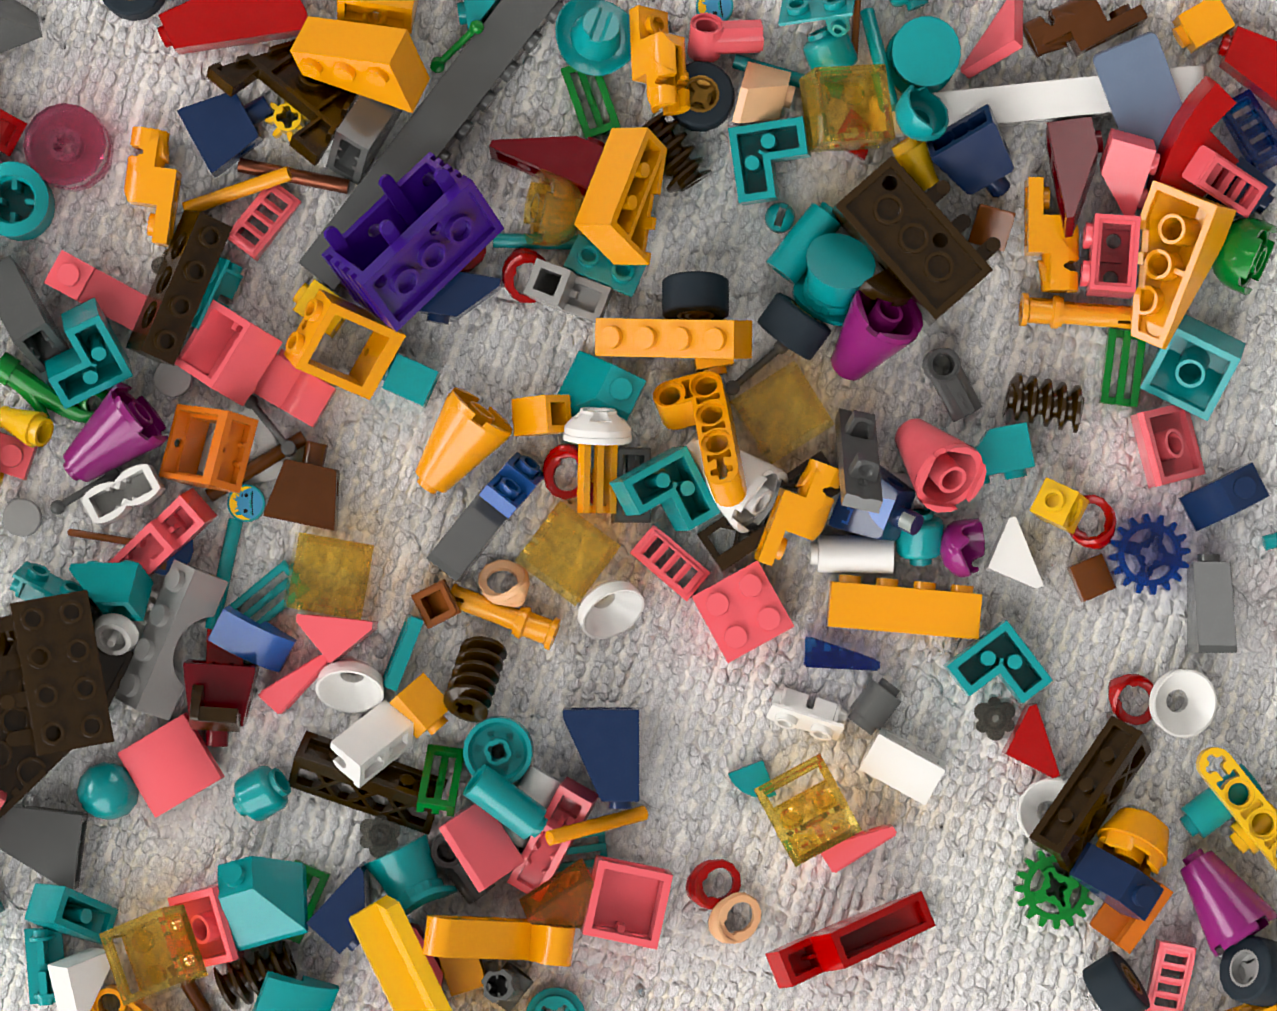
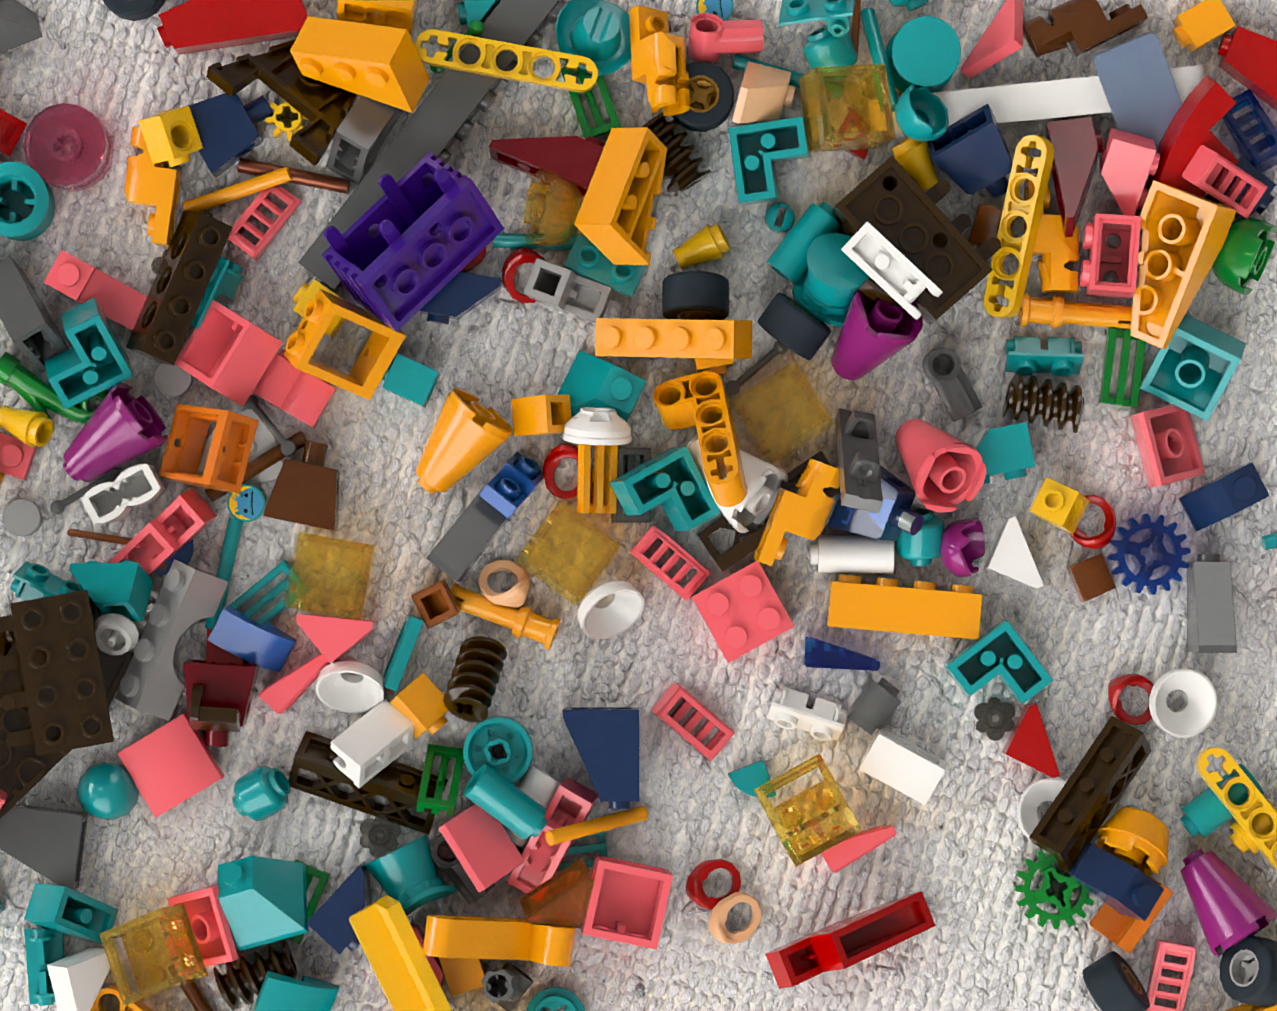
(175, 123): none -> yellow brick
(492, 48): none -> yellow beam
(670, 698): none -> coral slope
(704, 246): none -> yellow cone
(889, 268): none -> white hinge
(1031, 212): none -> yellow beam
(1061, 357): none -> teal hinge

